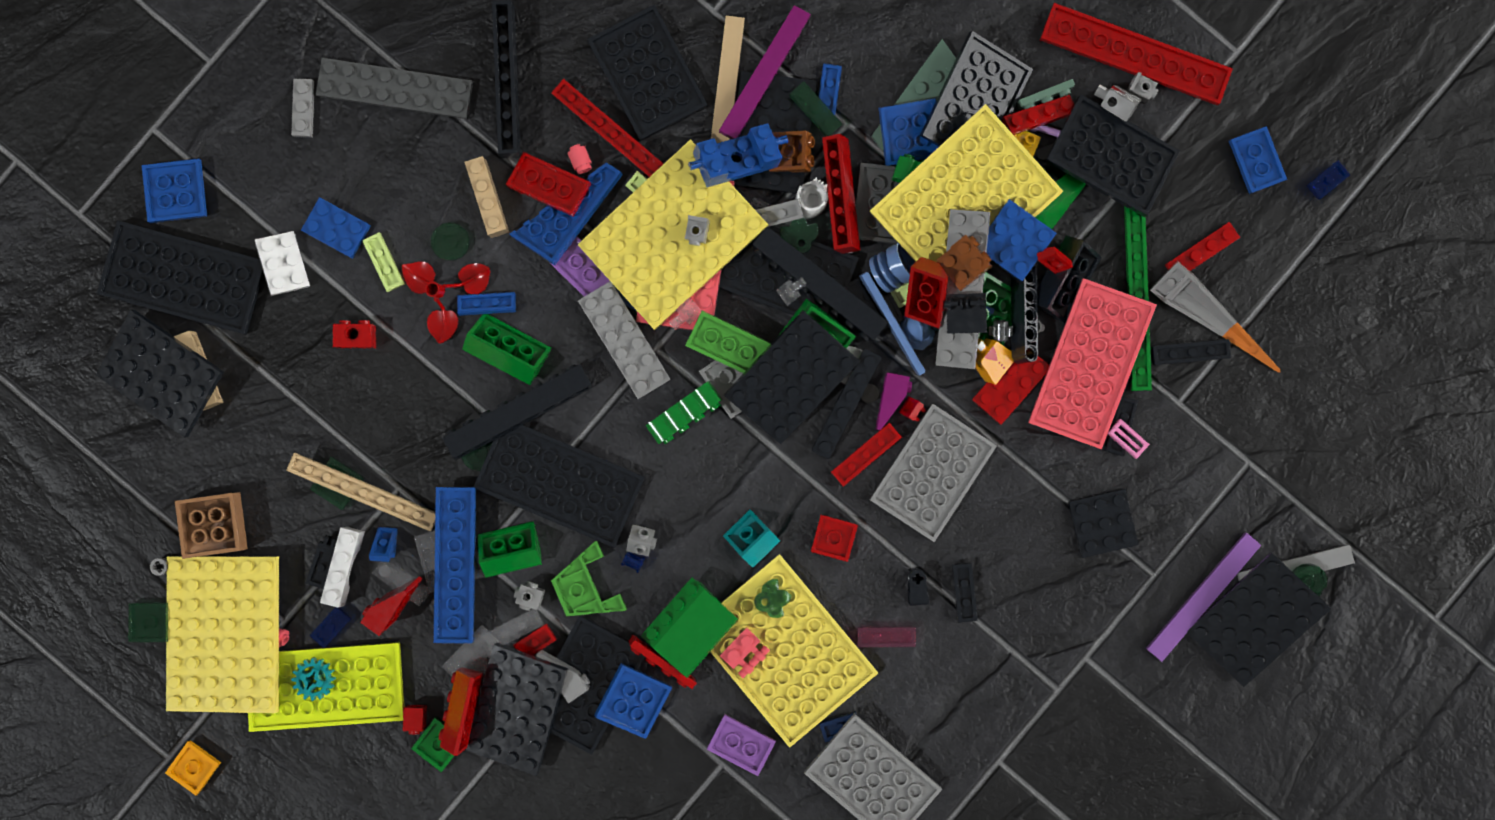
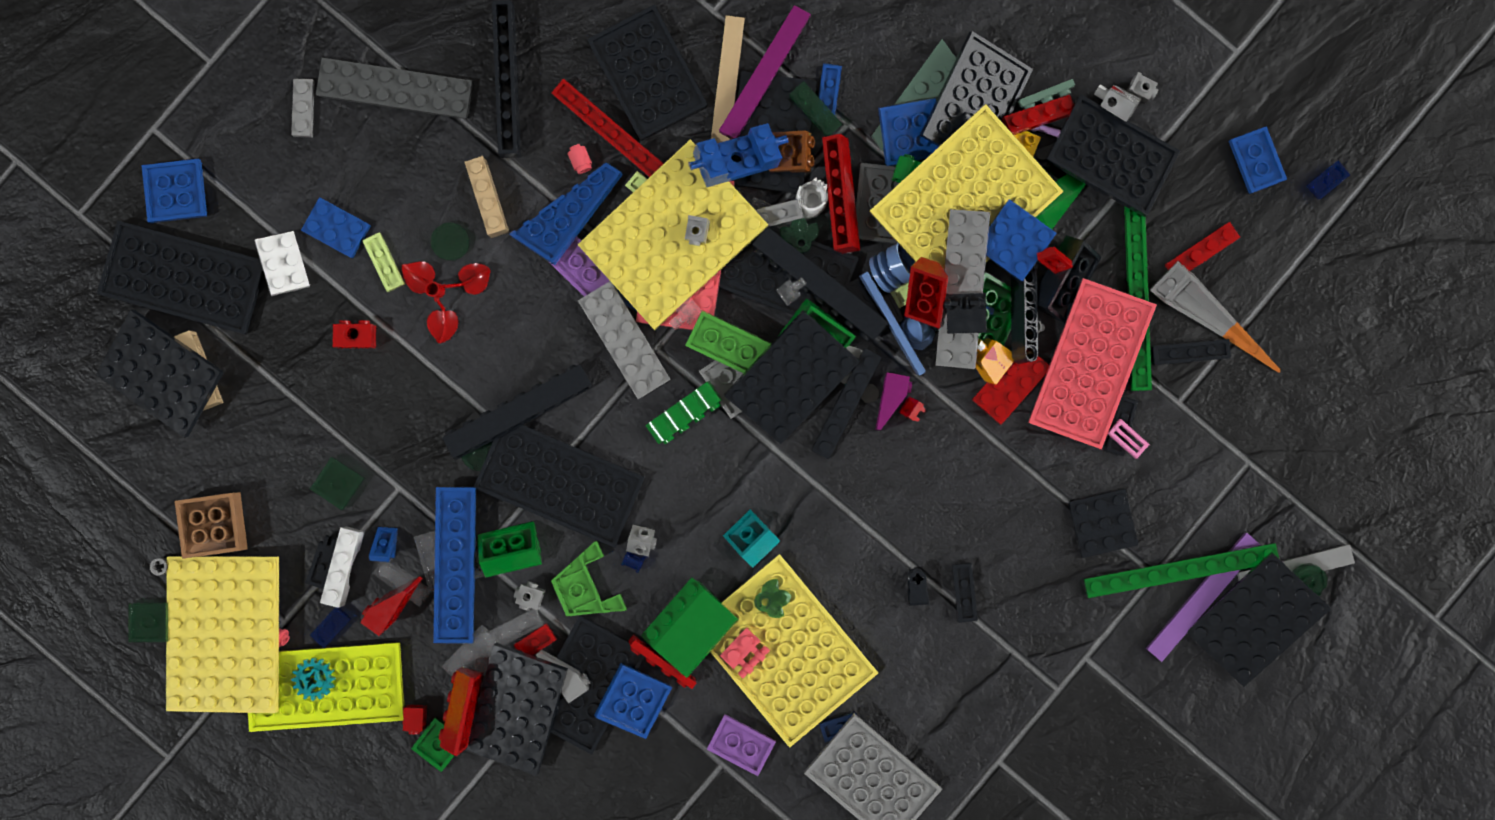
(193, 767): light orange plate -> none
(361, 491): tan tile -> none
(486, 303): blue tile -> none
(506, 348): green slope -> none
(548, 184): red tile -> none
(834, 538): red plate -> none
(866, 454): red plate -> none
(886, 636): clear pink plate -> none
(933, 472): light grey plate -> none
(964, 262): dark orange plate -> none
(1000, 330): dark grey gear -> none
(1136, 54): red plate -> none
(1177, 571): none -> green plate

